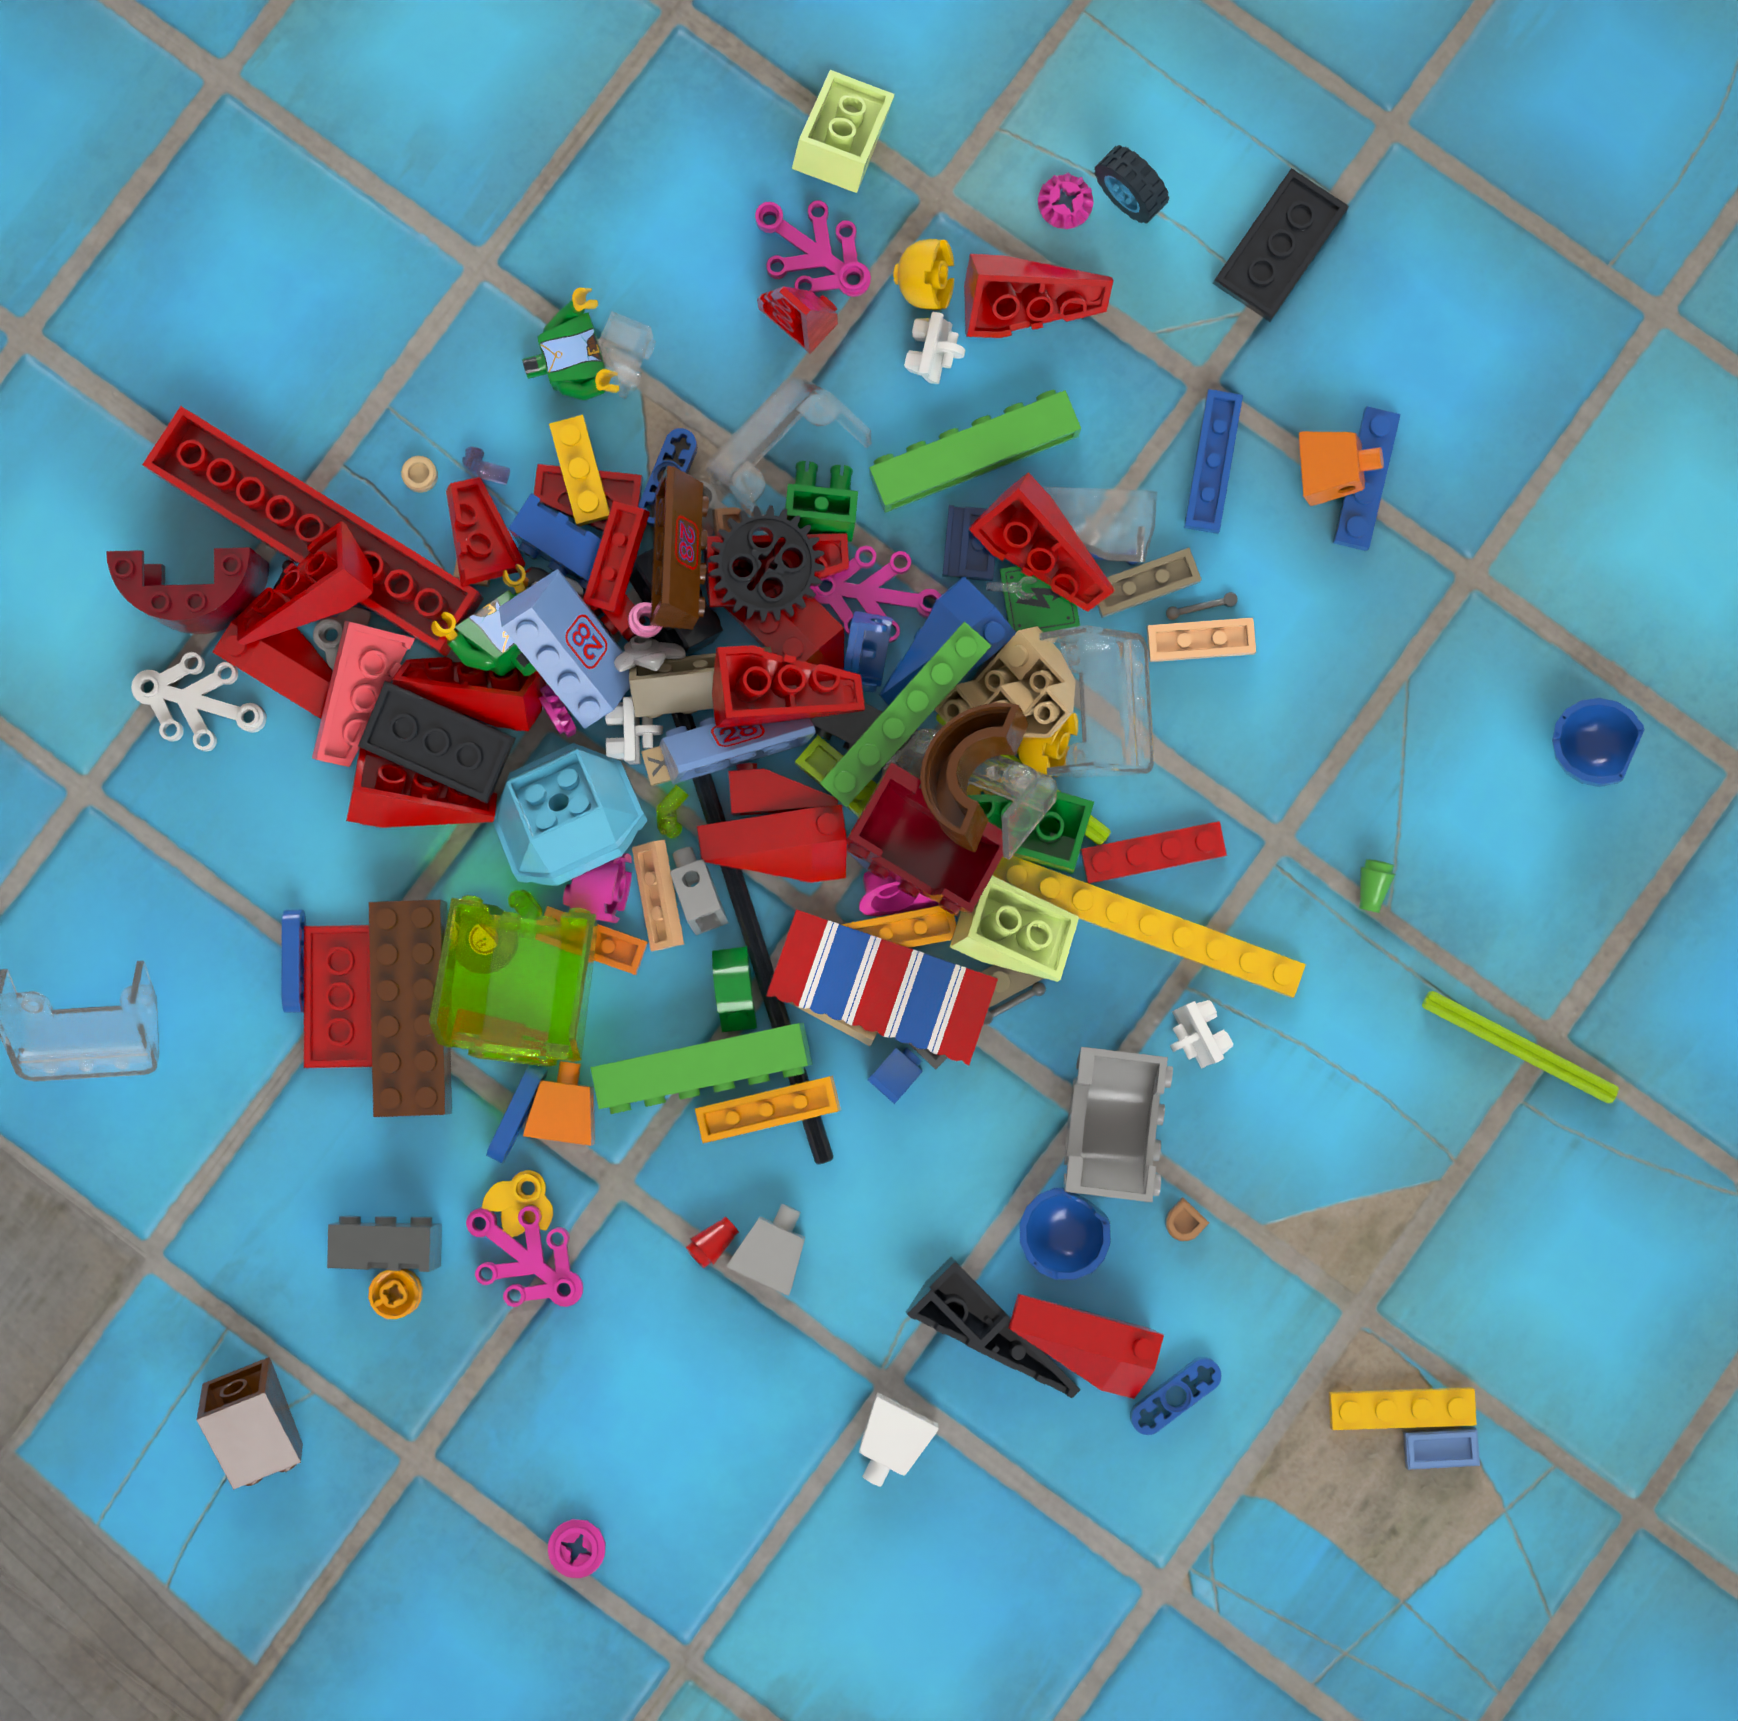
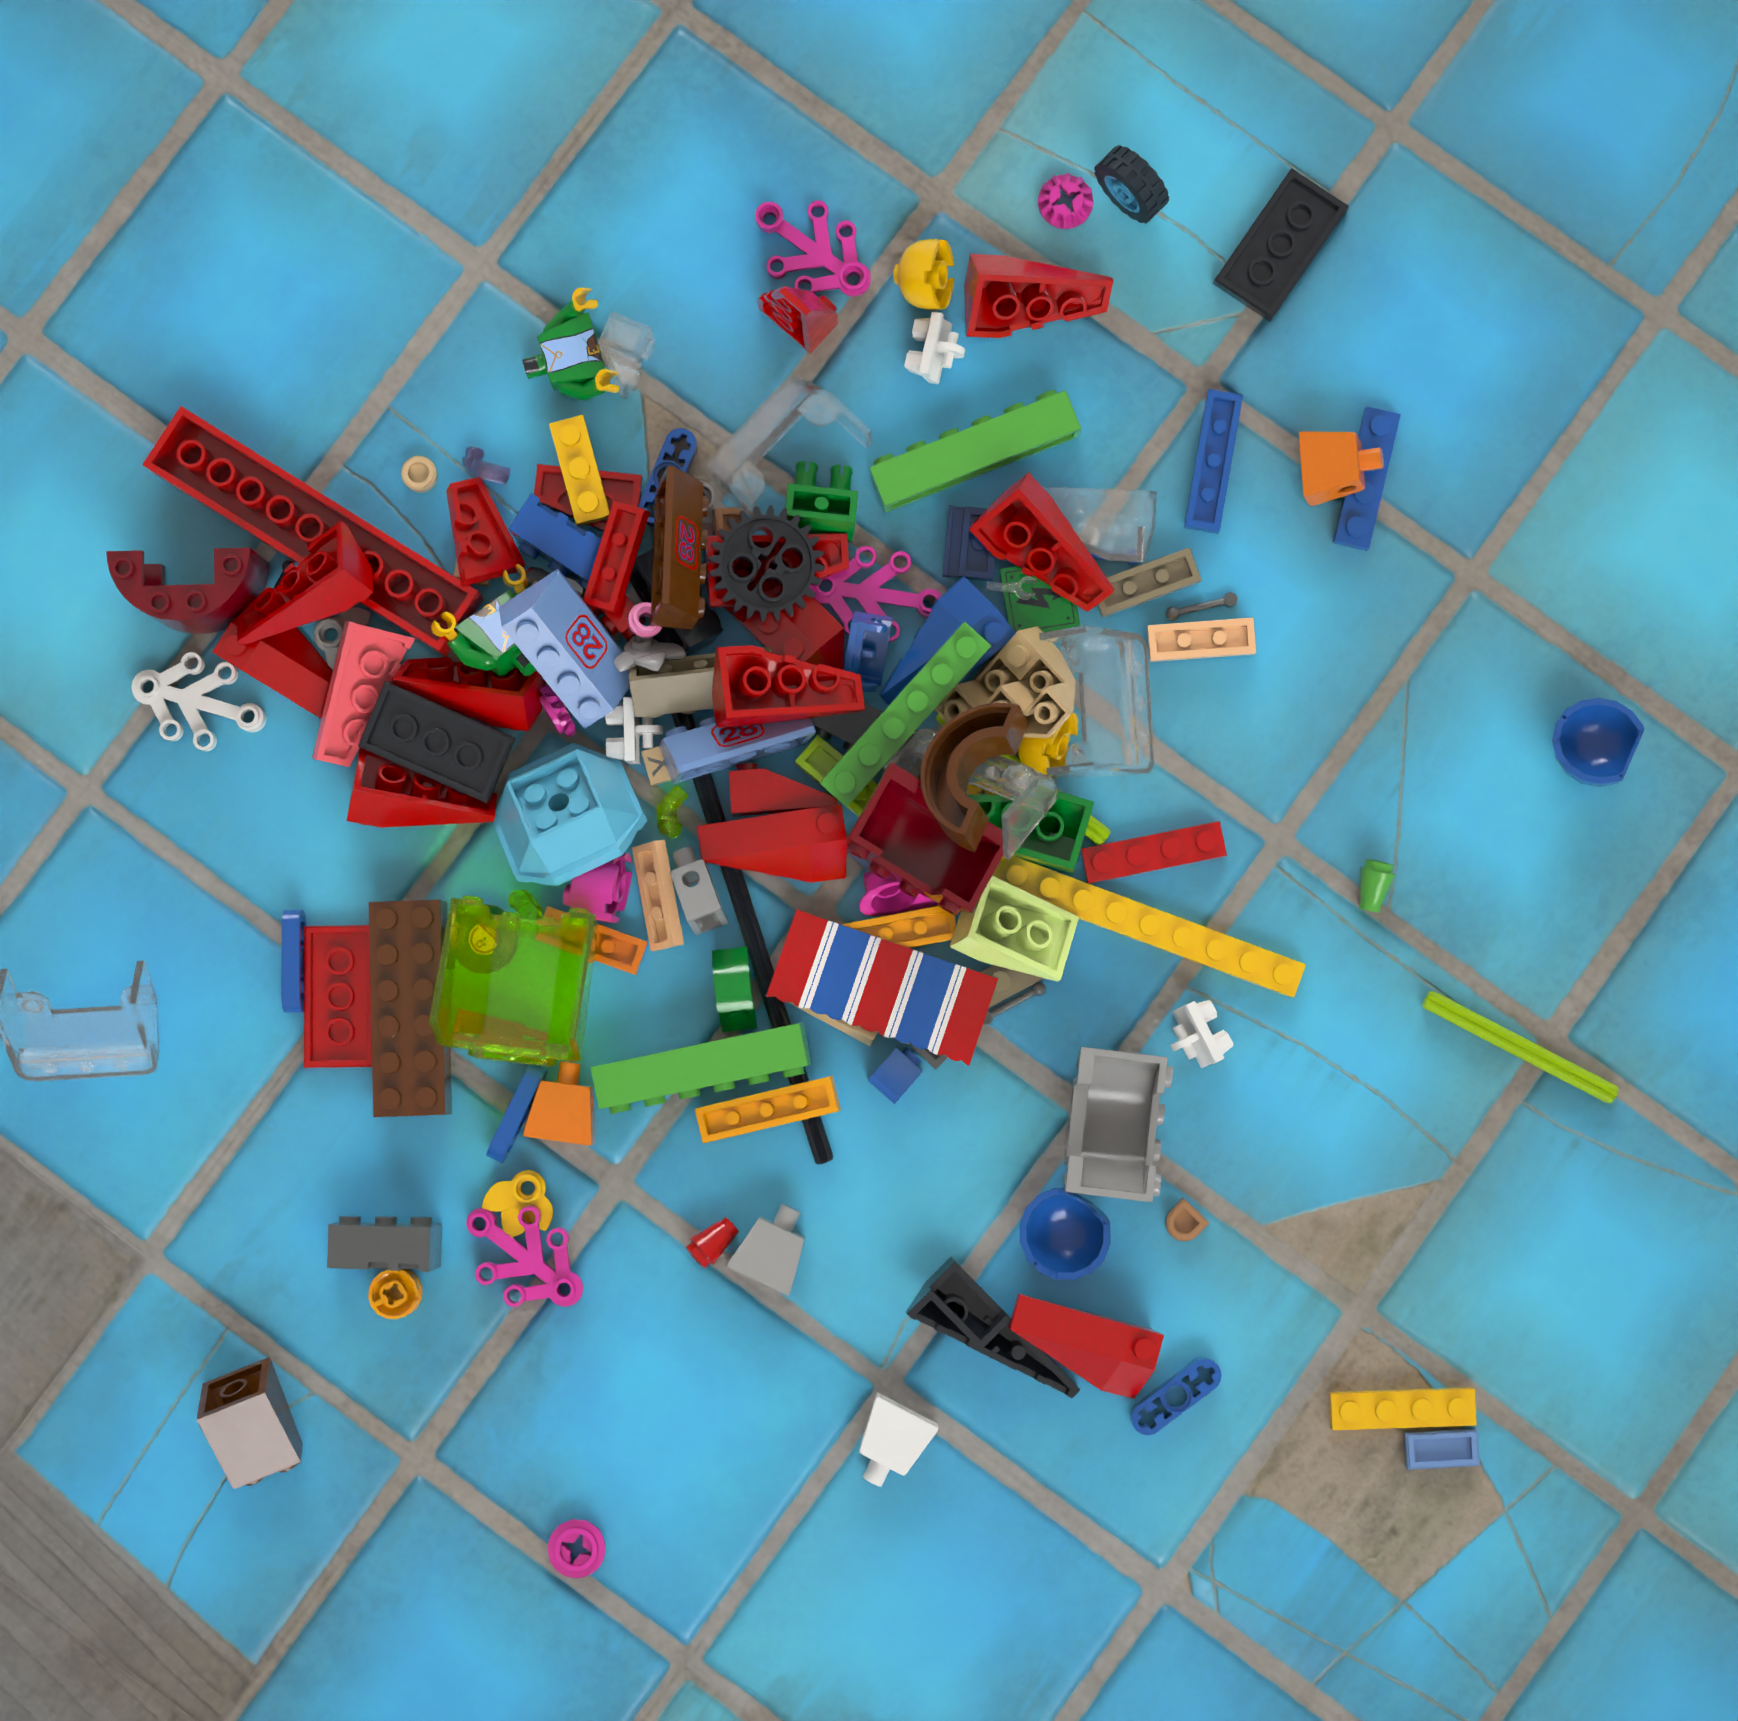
(842, 131): yellowish green slope -> none

